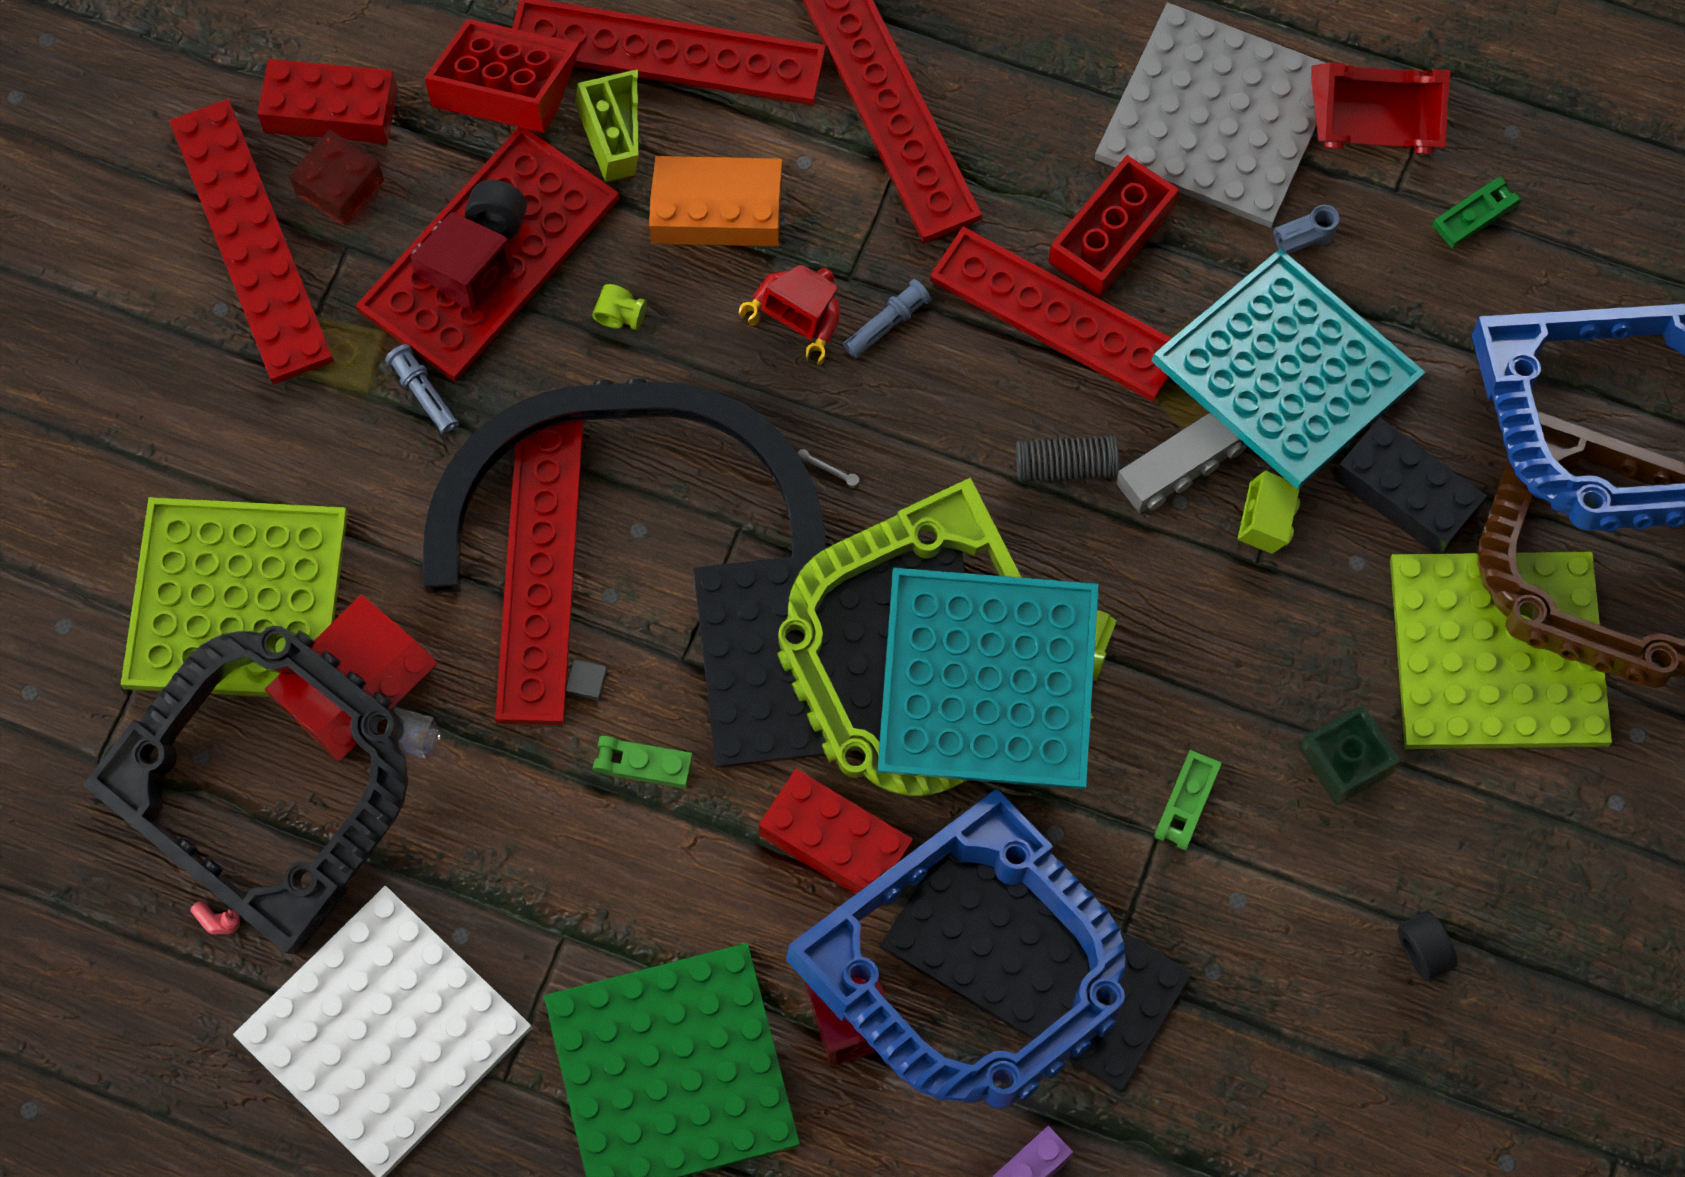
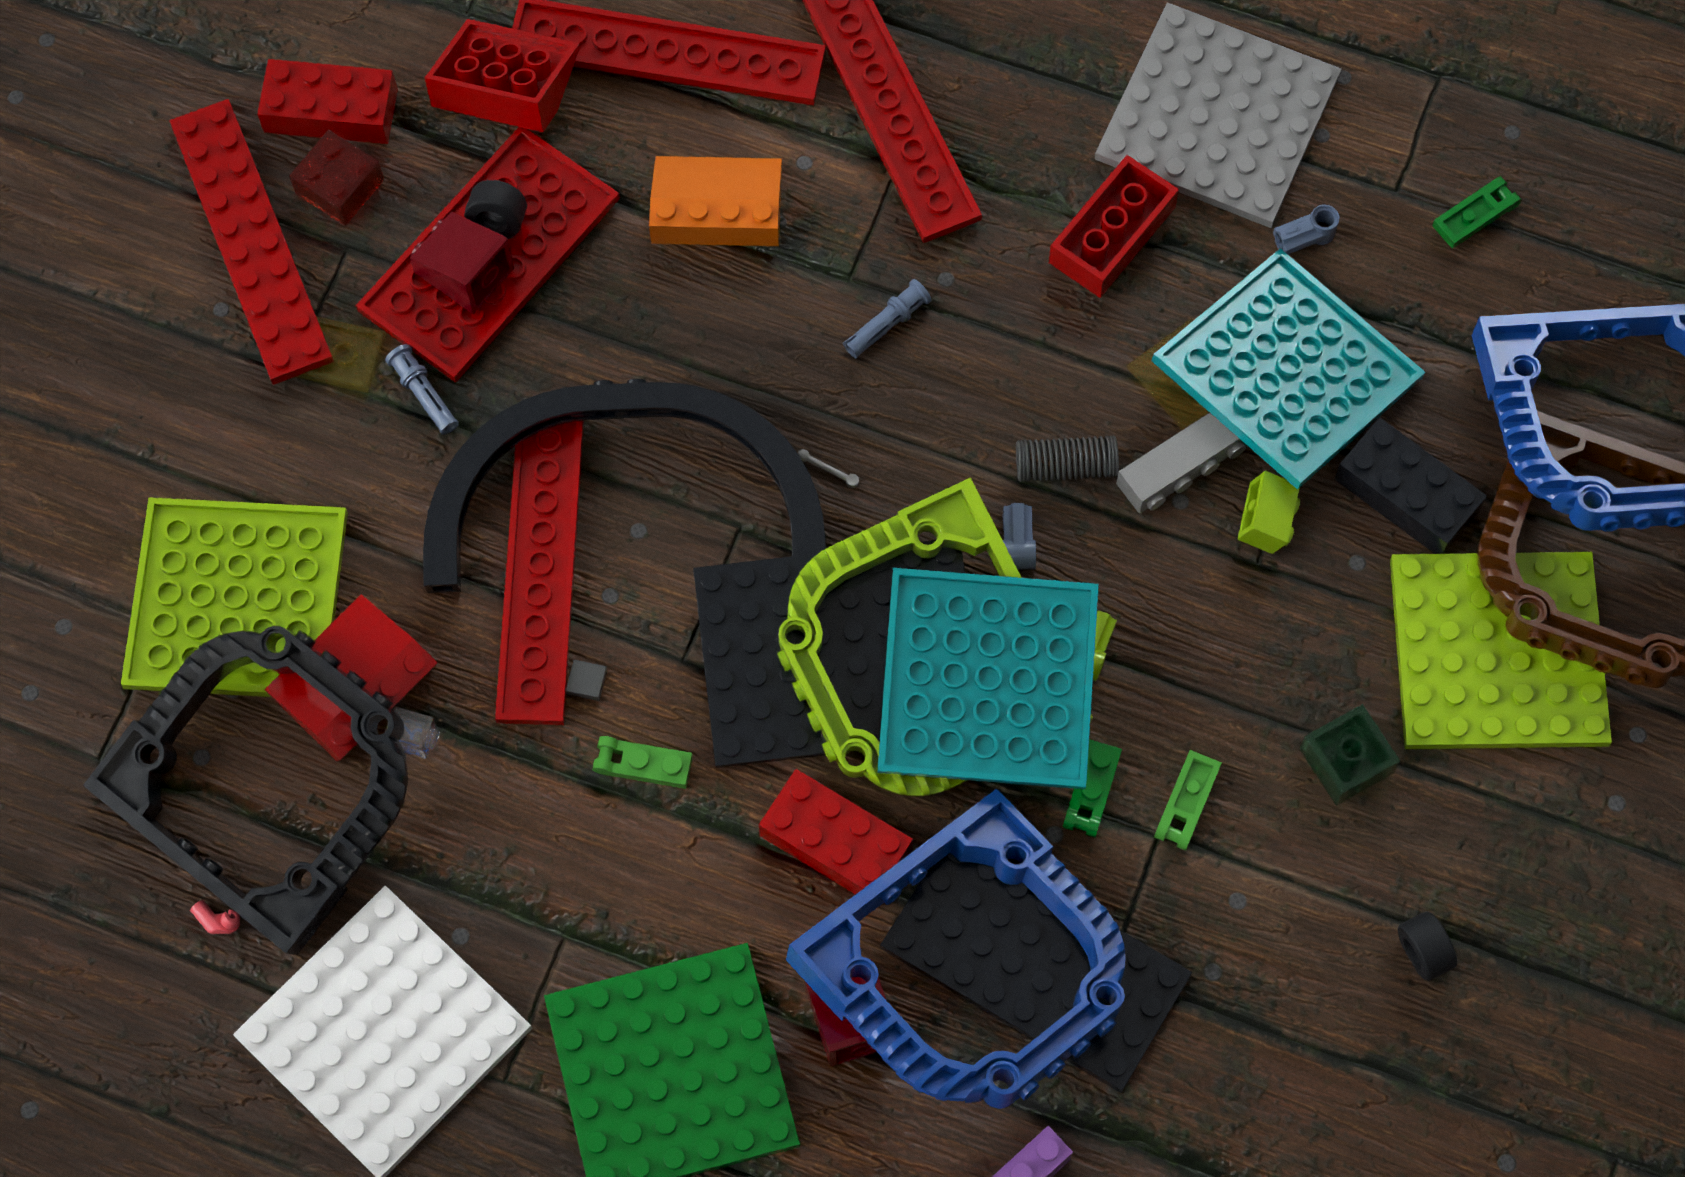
(611, 122): lime wedge -> none
(618, 307): lime piece -> none
(801, 302): red torso -> none
(1019, 536): none -> sand blue piece
(1053, 312): red plate -> none
(1100, 775): none -> green plate
(1380, 106): red windscreen -> none

